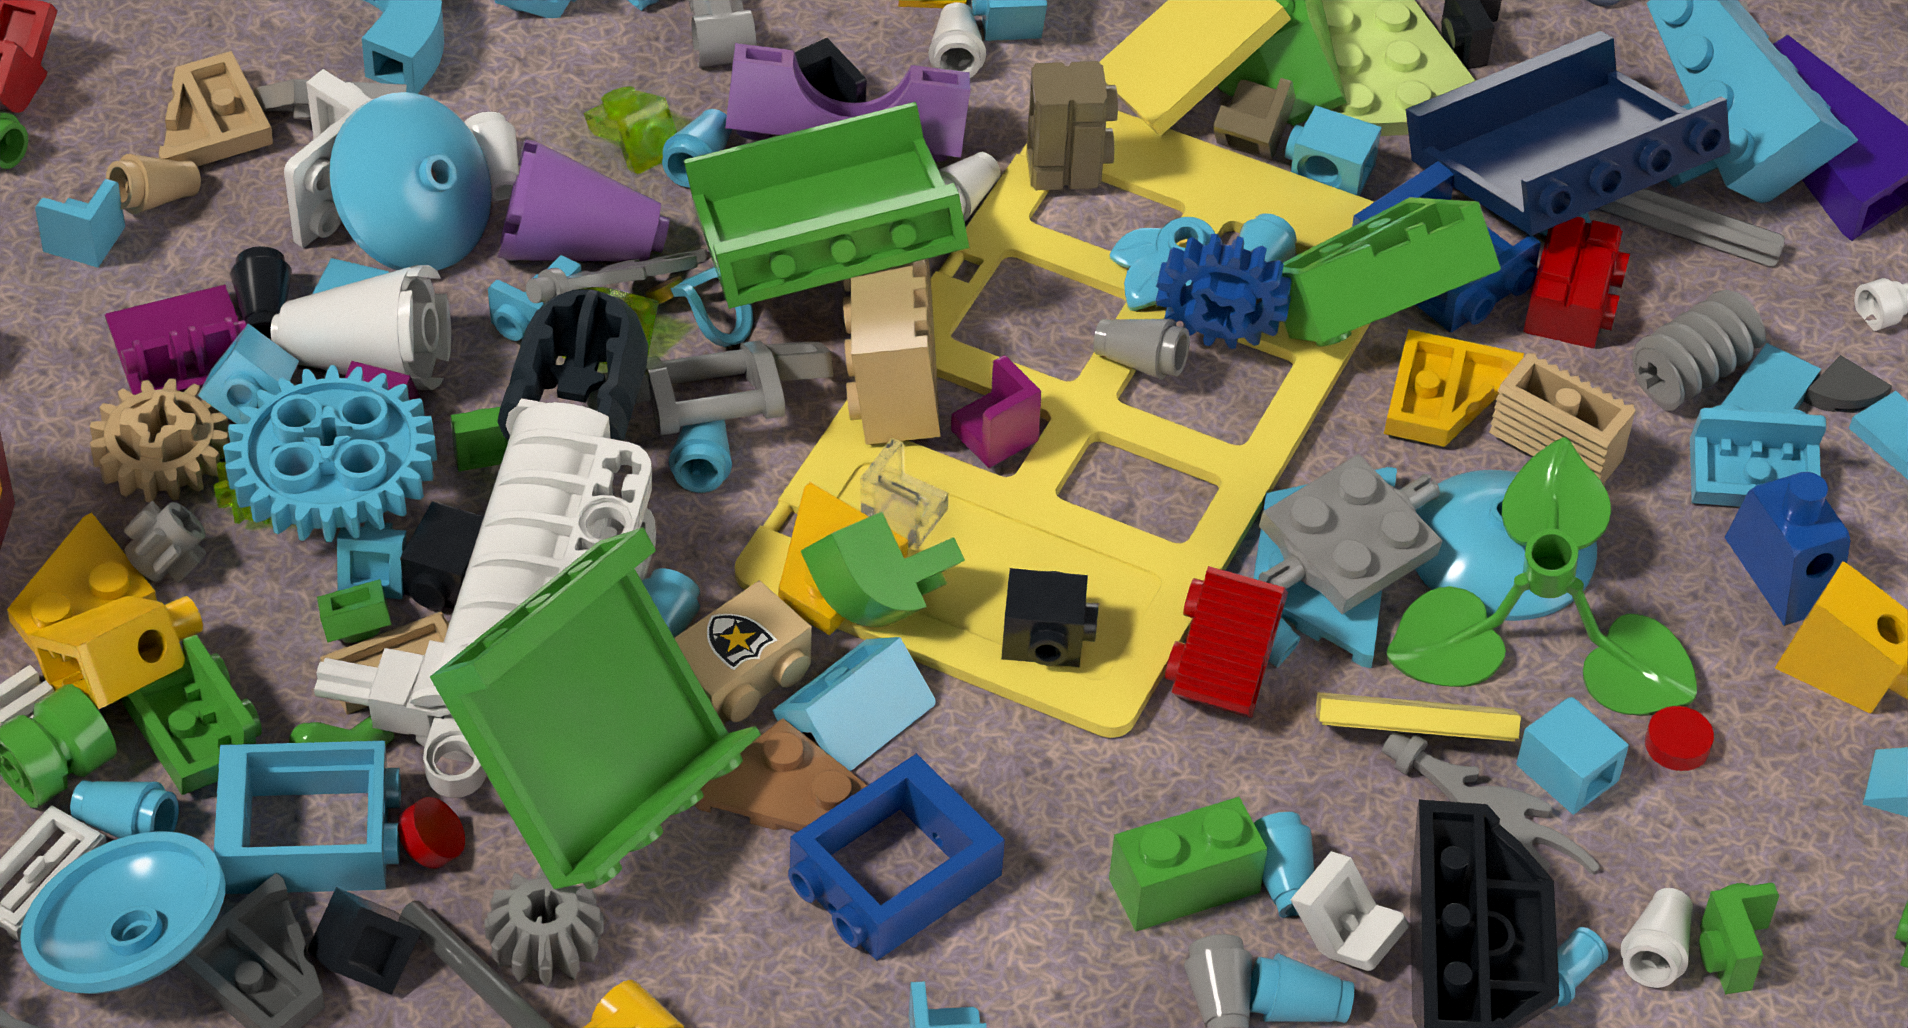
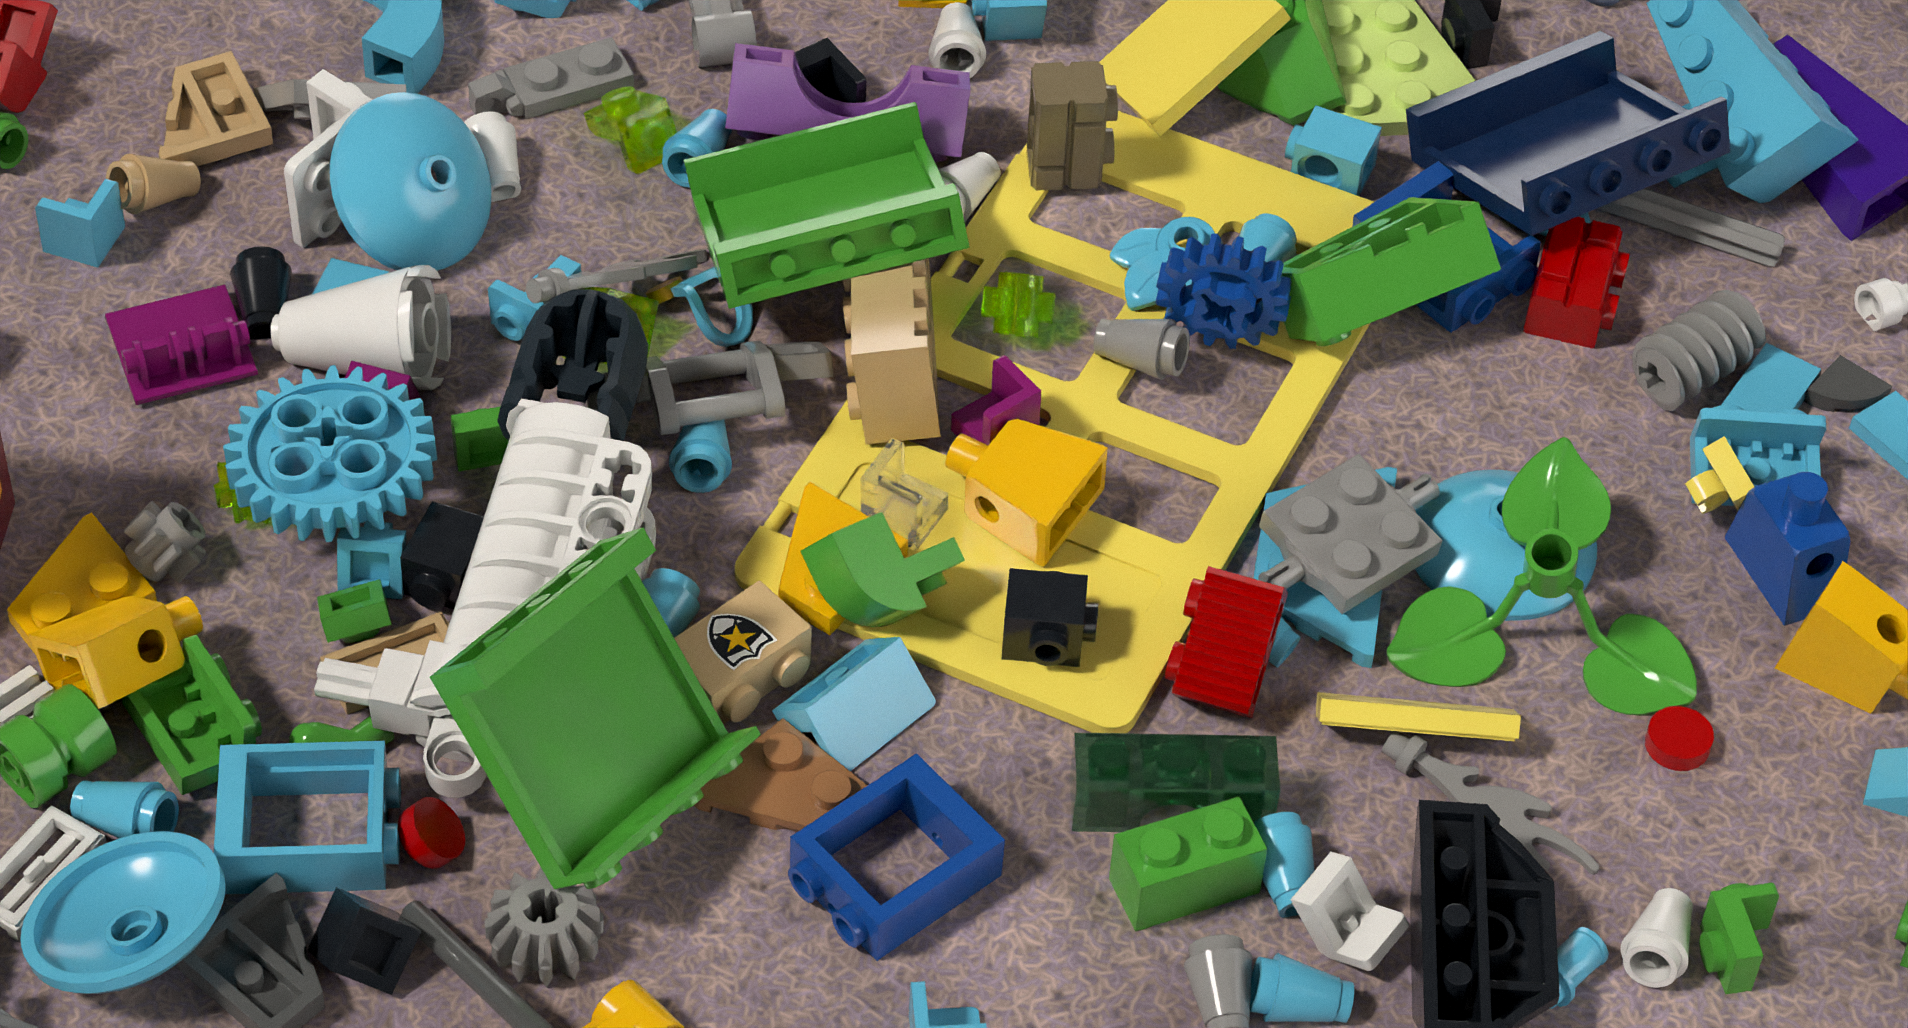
(158, 440): tan gear -> none
(246, 367): medium azure brick -> none
(552, 81): none -> light grey hinge
(576, 213): medium lavender cone -> none
(1018, 304): none -> clear neon green gear
(1029, 484): none -> yellow torso
(1129, 774): none -> clear green arch
(1255, 118): dark tan panel -> none
(1444, 386): yellow wing -> none
(1546, 404): tan brick -> none
(1572, 754): medium azure panel -> none
(1722, 482): none -> light yellow tile

